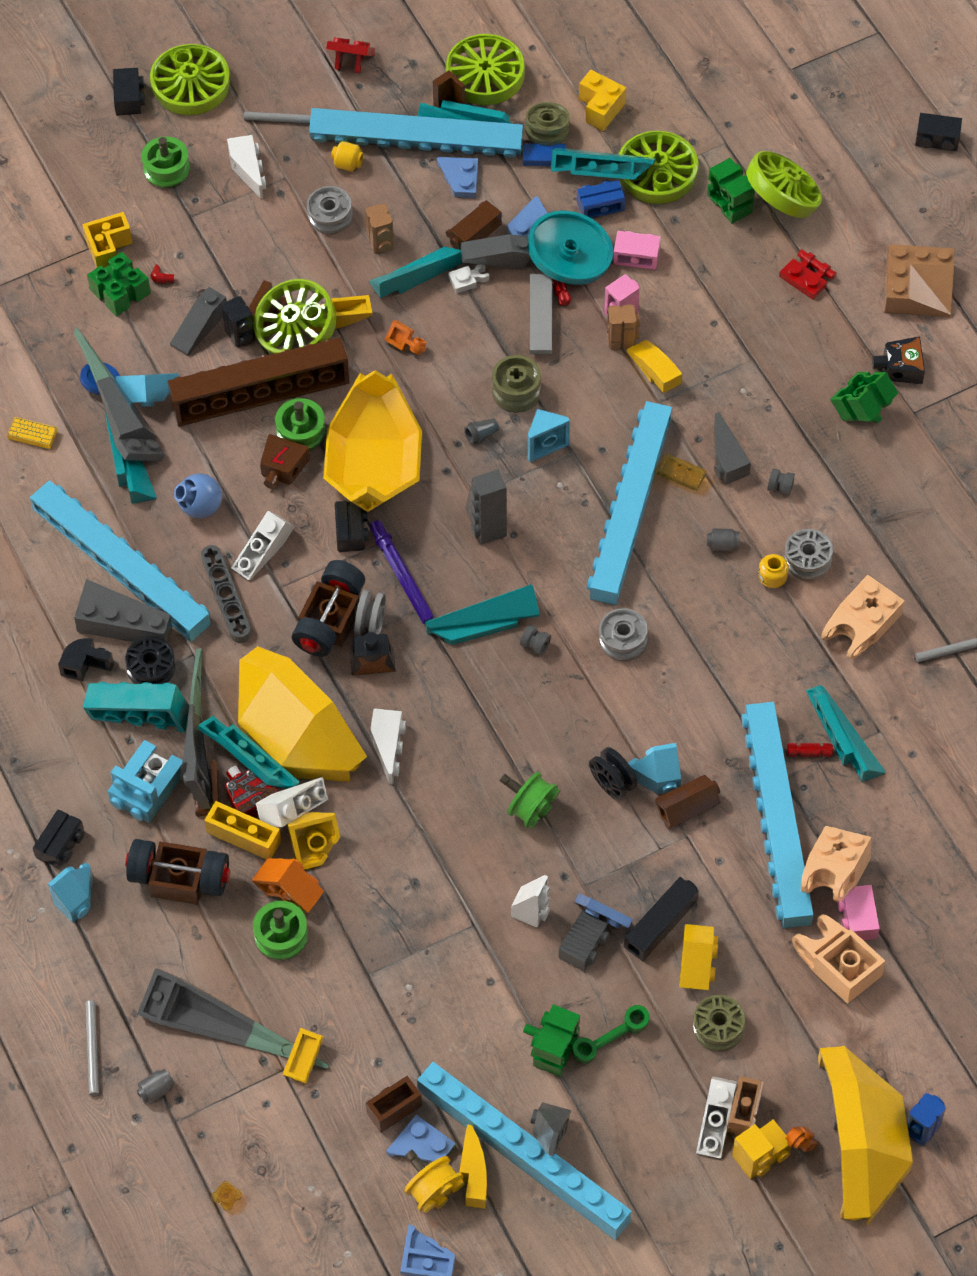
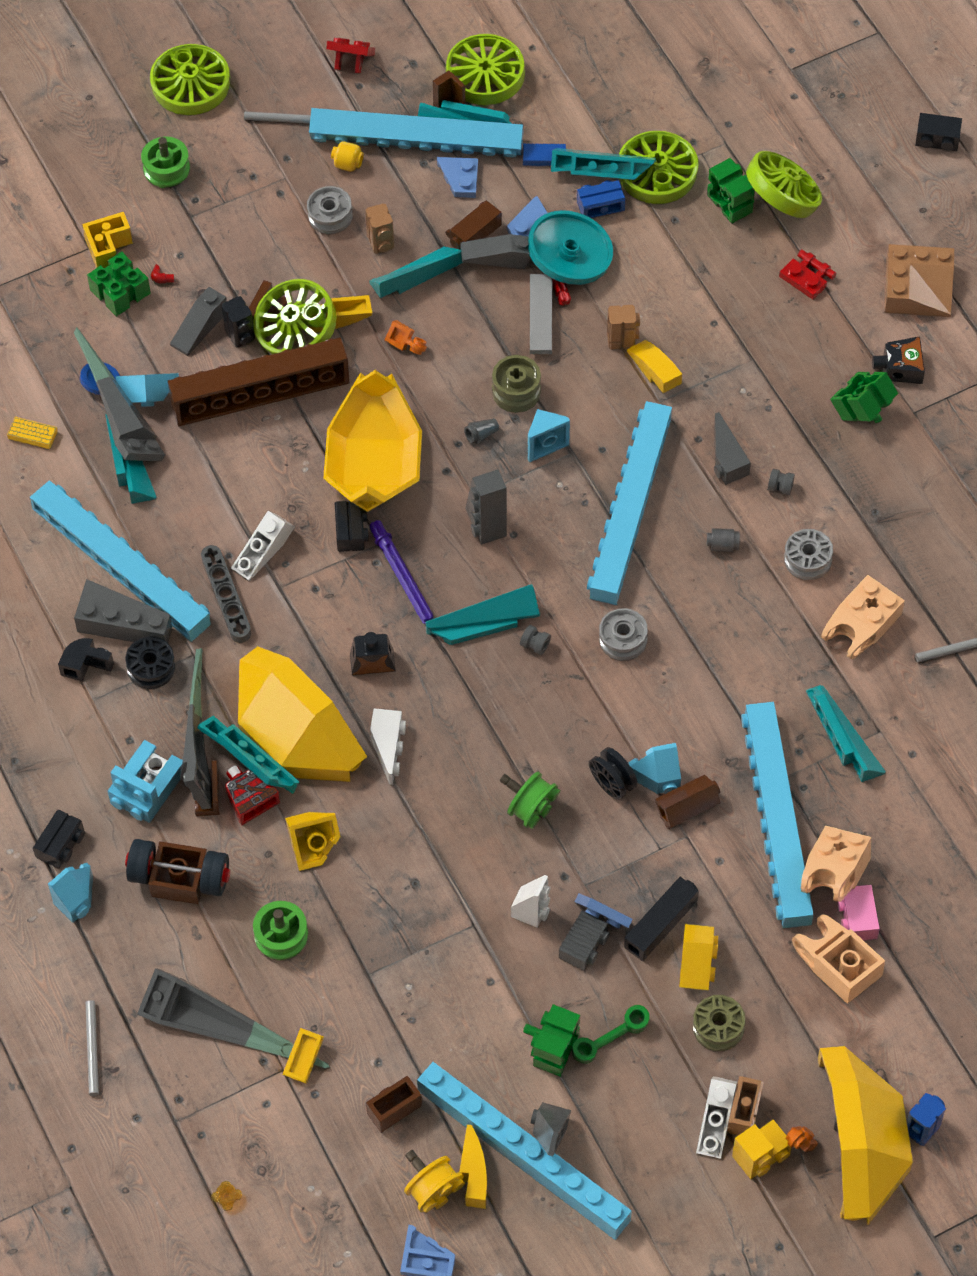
(127, 91): black brick -> none
(137, 704): teal wedge -> none
(155, 1086): flat silver brick -> none
(198, 495): medium blue brick -> none
(242, 830): yellow brick -> none
(244, 162): white slope -> none
(282, 461): reddish brown torso -> none
(288, 881): orange brick -> none
(291, 803): white slope -> none
(301, 422): bright green wheel -> none
(329, 609): brick -> none
(369, 613): light grey wheel -> none
(423, 1139): medium blue wing -> none
(466, 279): white plate -> none
(547, 123): olive wheel -> none
(603, 98): yellow brick -> none
(622, 292): bright pink brick -> none
(636, 250): bright pink brick -> none
(681, 472): clear yellow plate -> none
(773, 571): yellow head -> none
(809, 749): red axle -> none

